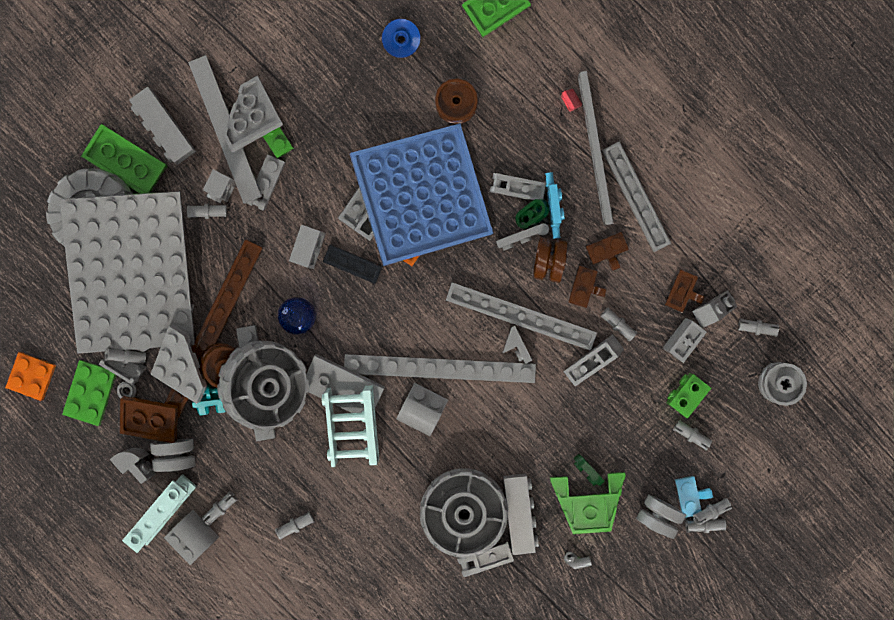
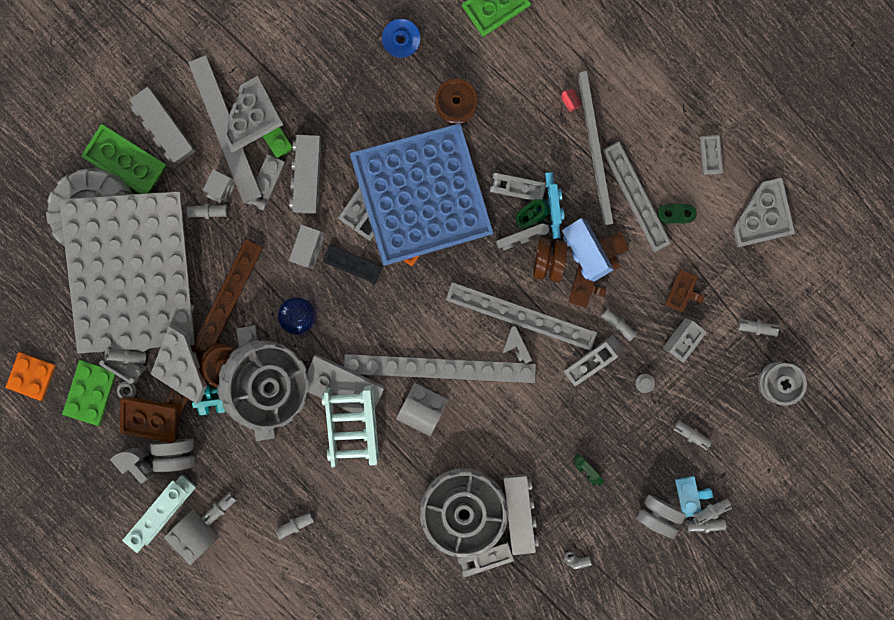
(306, 174): none -> light grey brick
(587, 250): none -> light blue brick
(593, 511): bright green wing -> none
(645, 383): none -> light grey plate
(677, 213): none -> dark green plate
(688, 395): bright green brick -> none
(711, 154): none -> light grey plate
(715, 309): light grey slope -> none
(765, 215): none -> light grey plate

